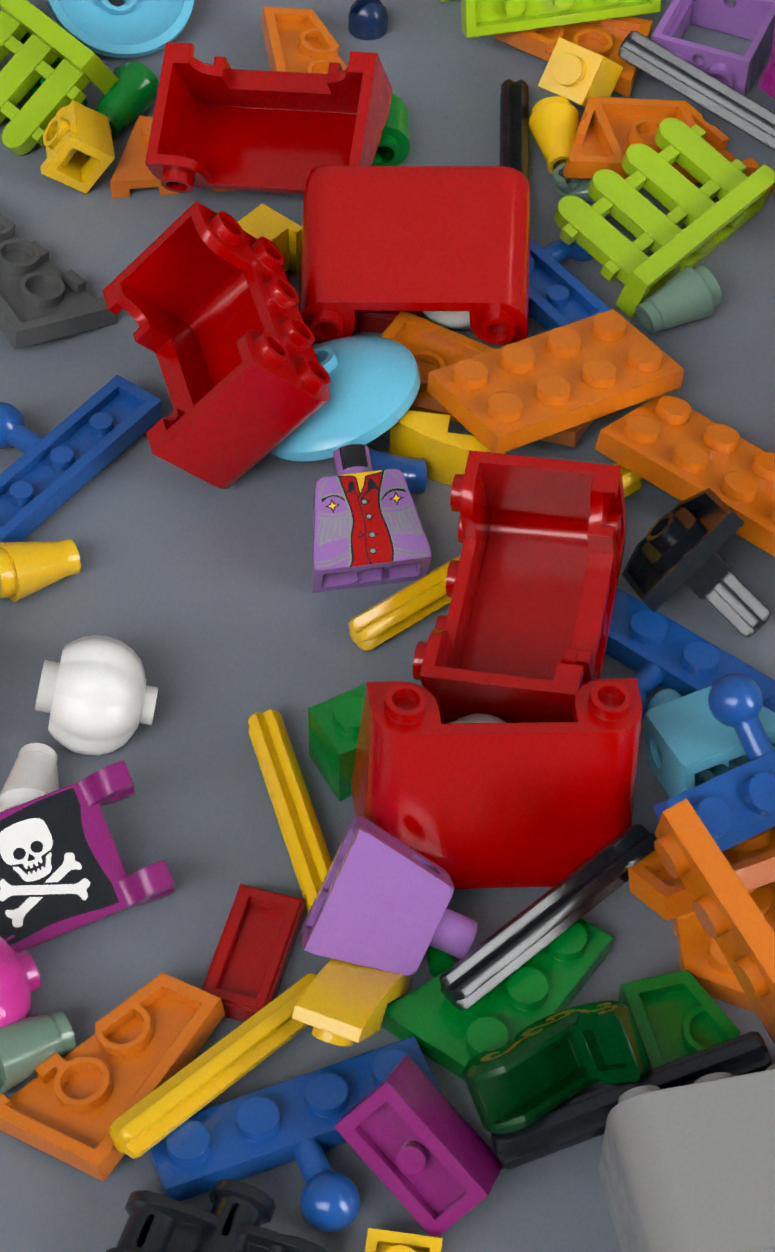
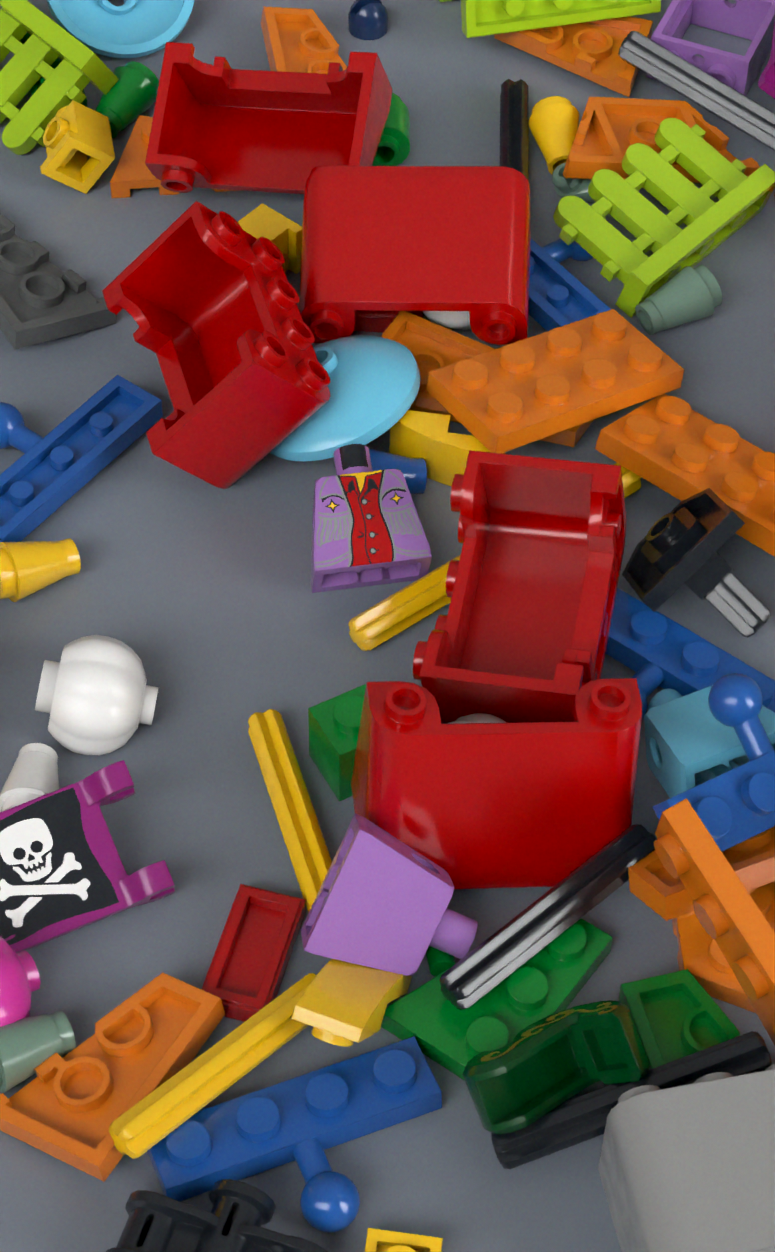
(421, 1148): magenta panel -> none
(579, 73): yellow brick -> none

